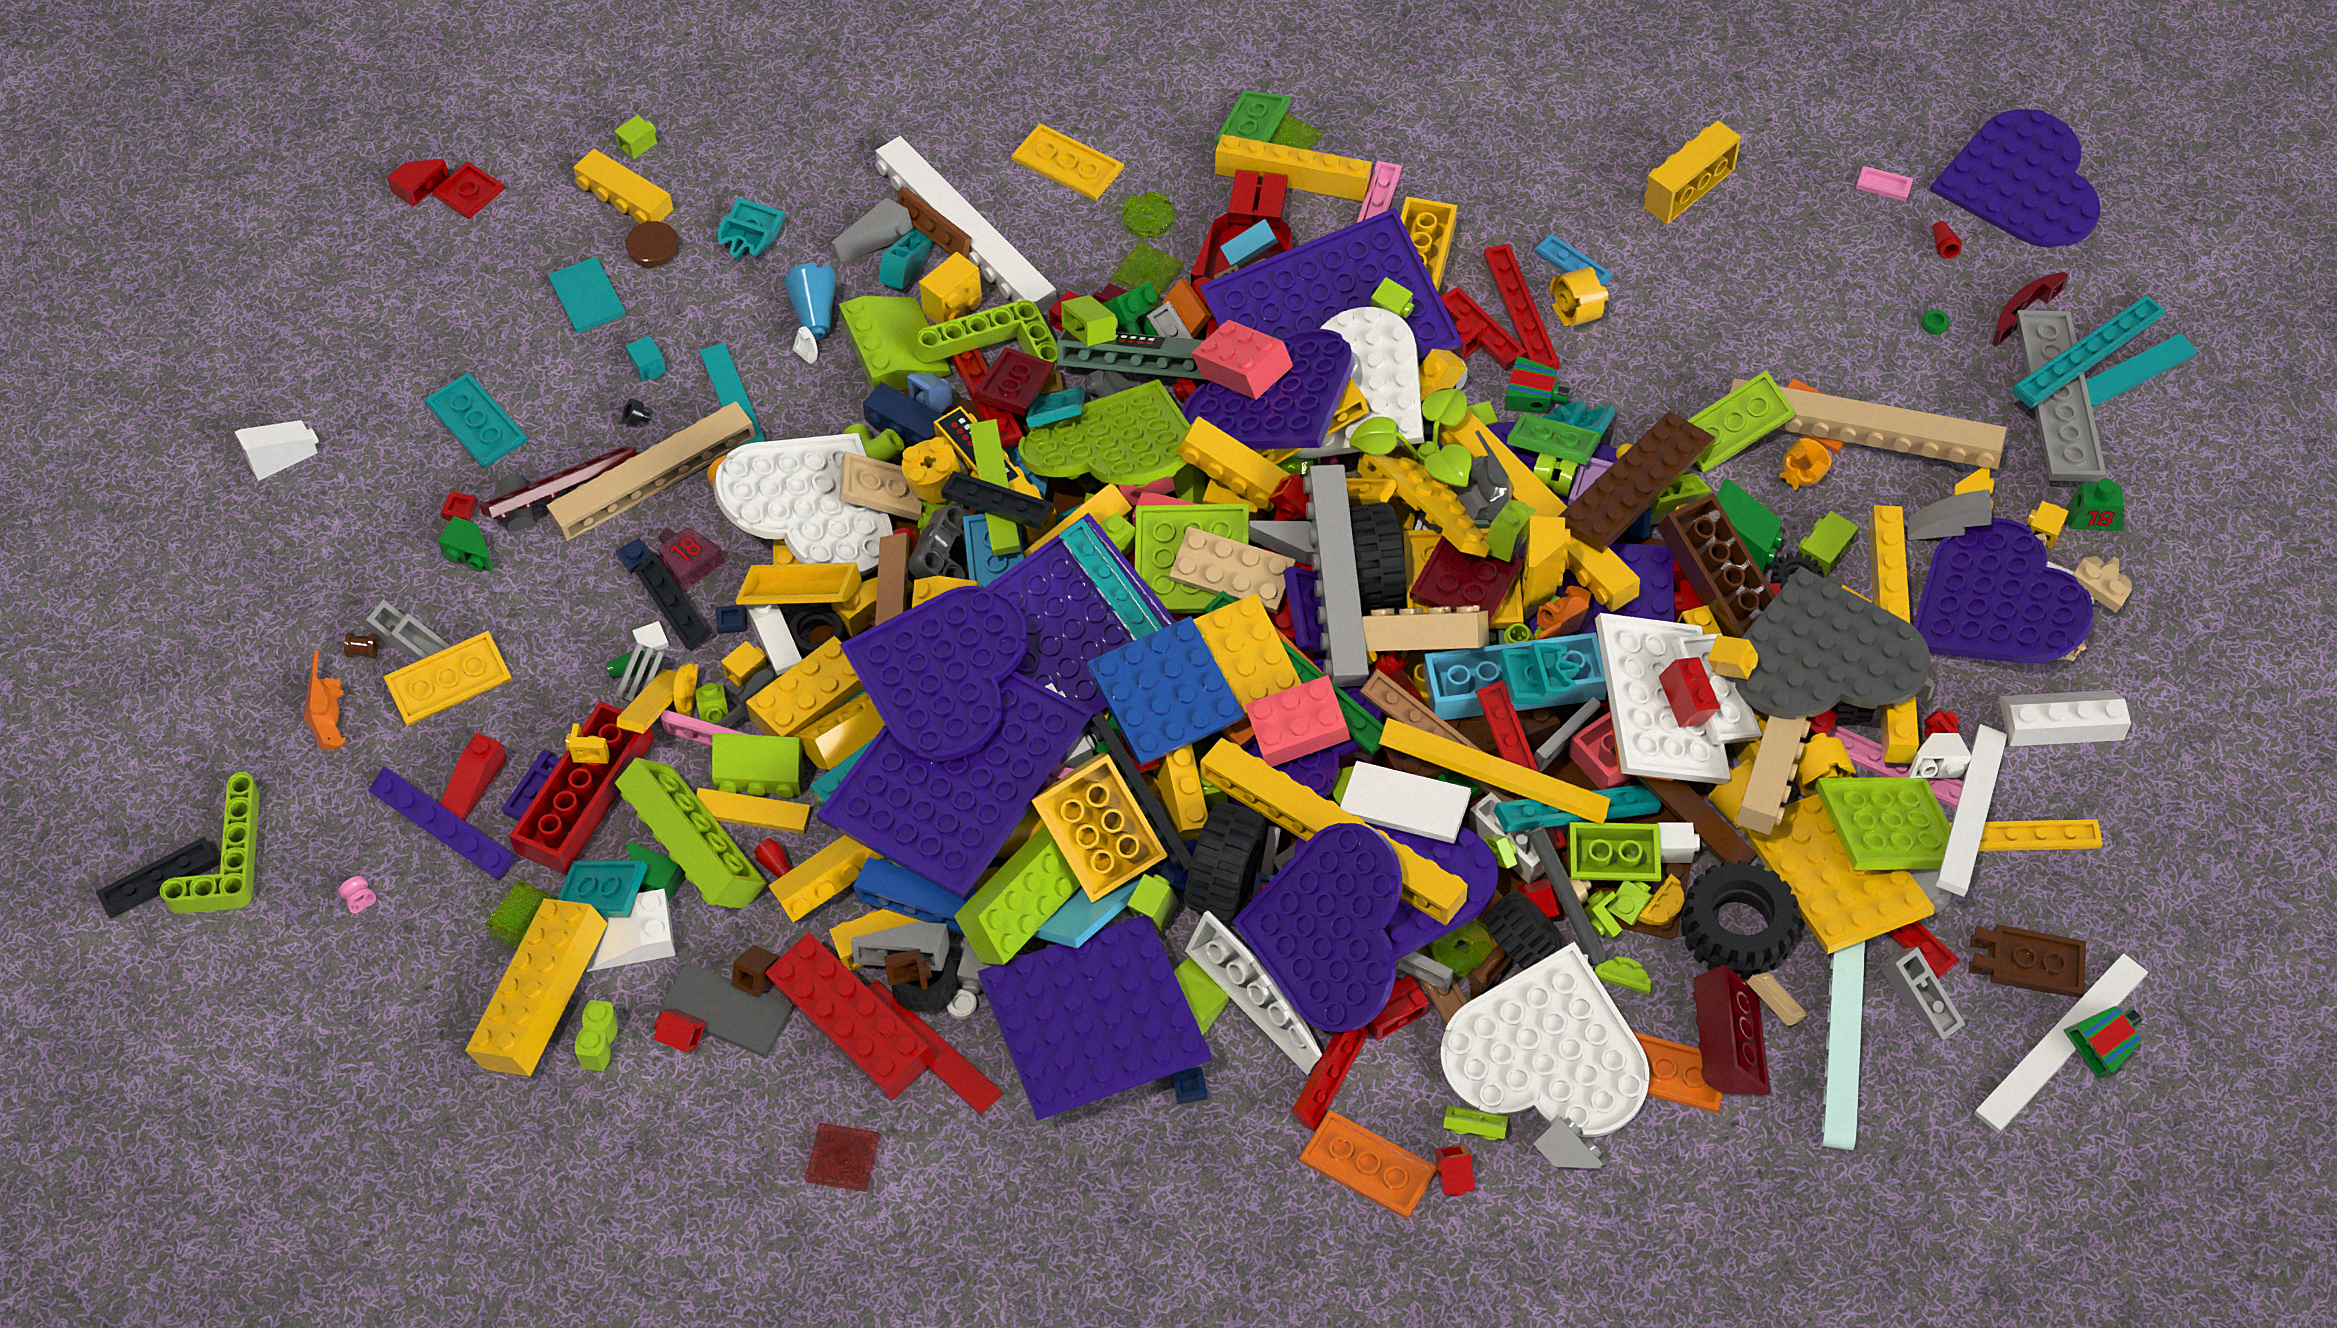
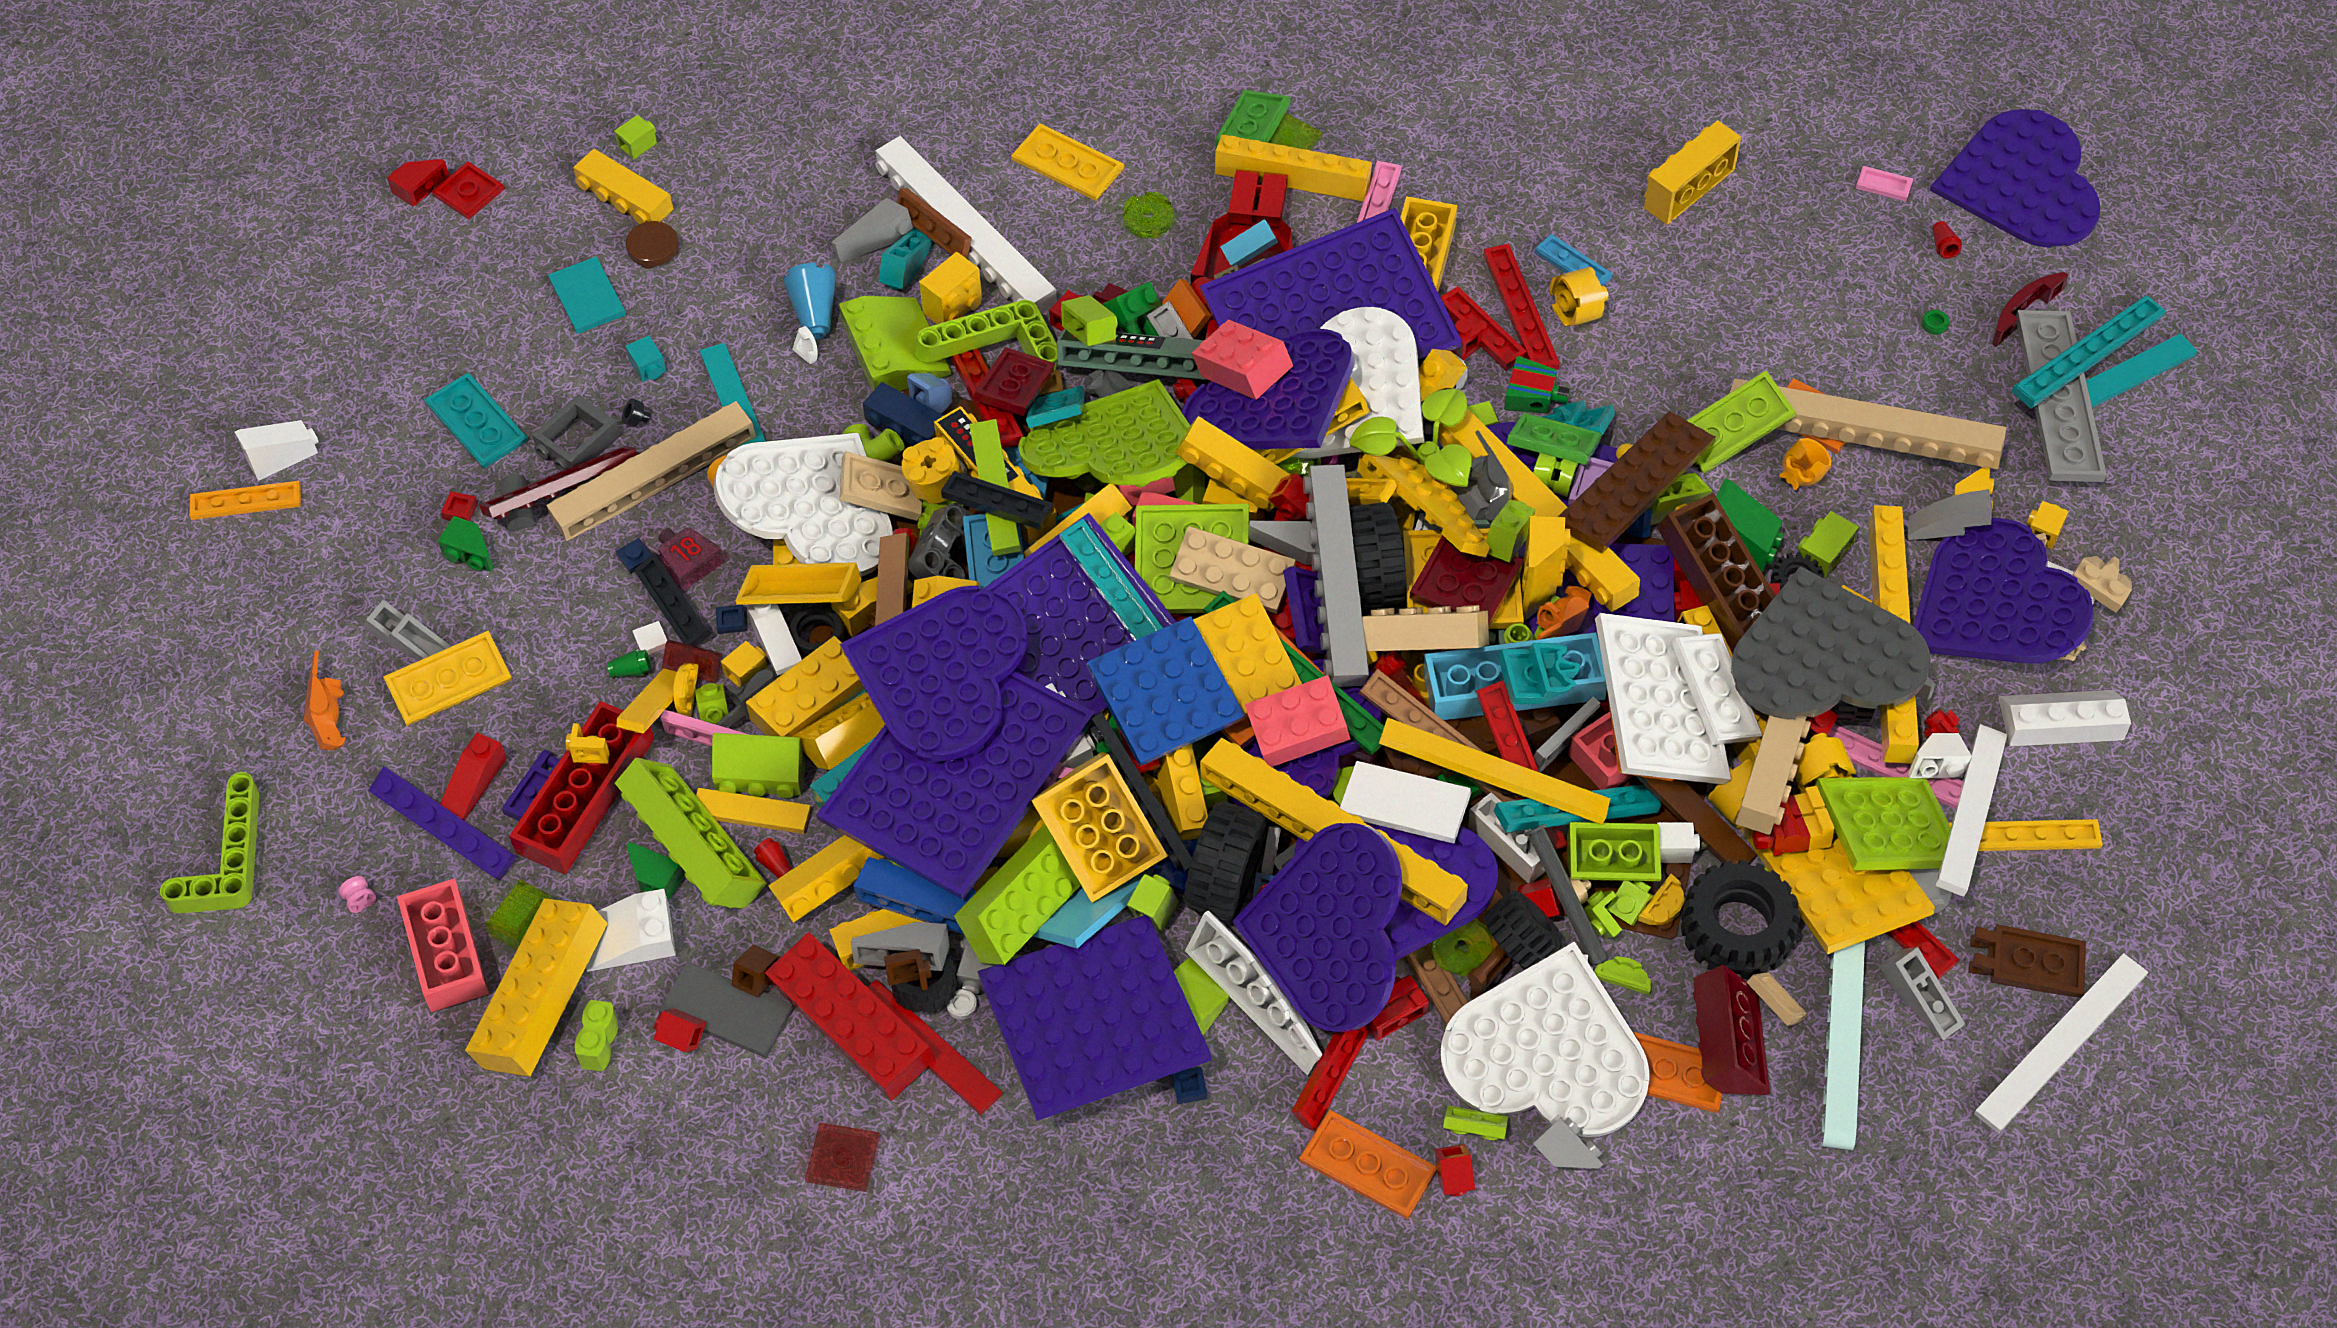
(147, 881): black plate -> none
(245, 500): none -> light orange tile
(361, 645): reddish brown bush -> none
(443, 945): none -> coral brick
(578, 407): none -> dark grey window
(604, 884): teal tile -> none
(630, 665): light grey tile -> none
(680, 653): none -> clear red plate
(749, 227): teal plate -> none
(1148, 265): clear neon green plate -> none
(1393, 298): lime brick -> none
(1426, 970): light grey tile -> none
(1502, 849): lime bracket -> none
(1689, 692): red brick -> none
(1733, 657): yellow brick -> none
(1802, 827): none -> hips
(2096, 507): green torso -> none
(2105, 1039): torso -> none

